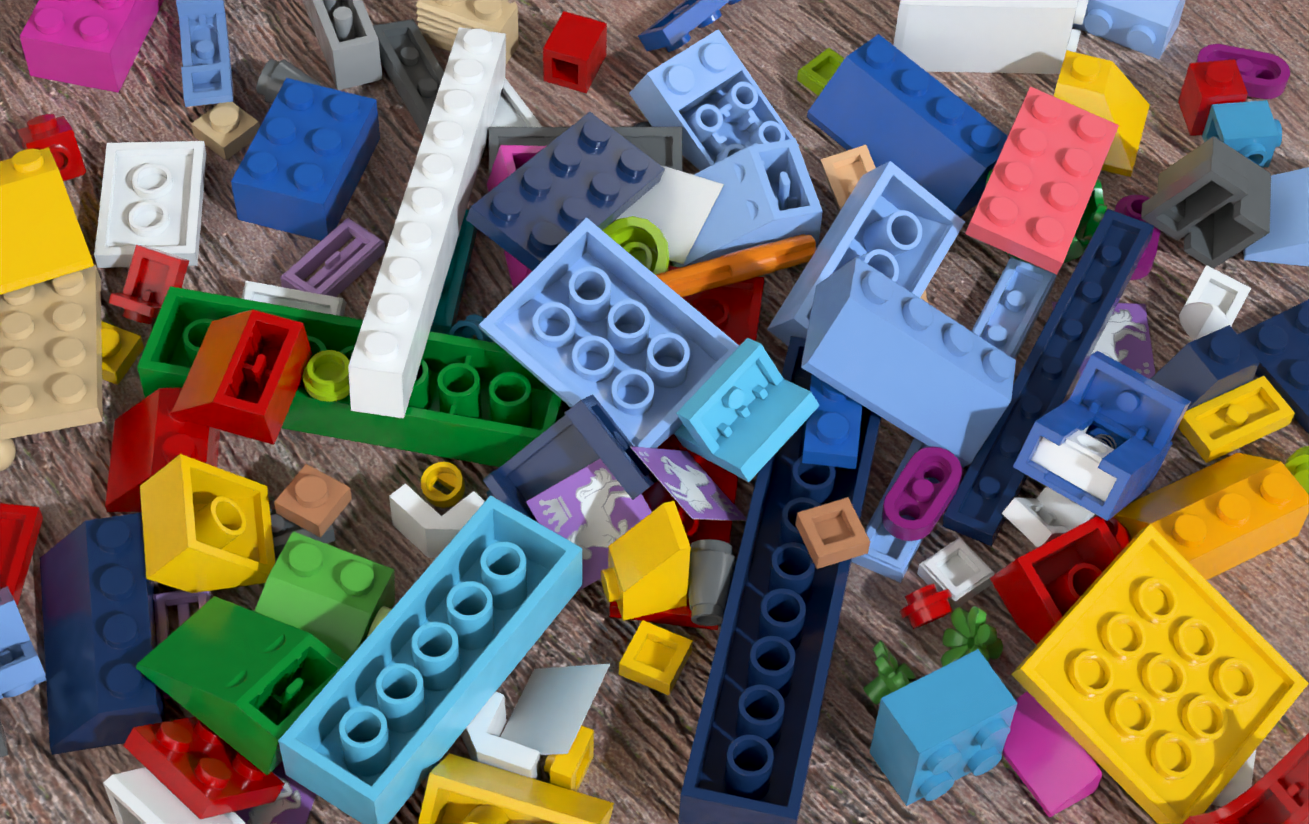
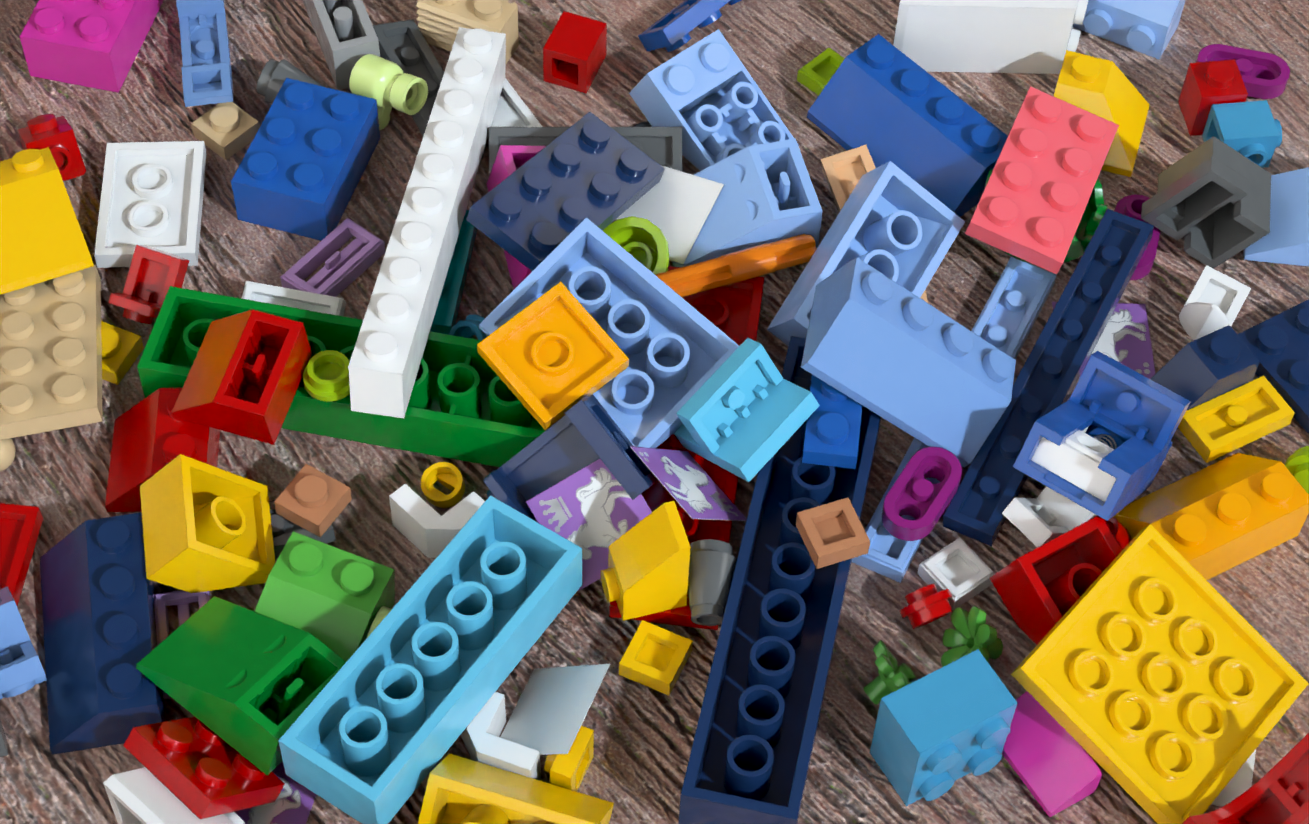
(387, 84): none -> yellowish green piece
(552, 355): none -> light orange plate

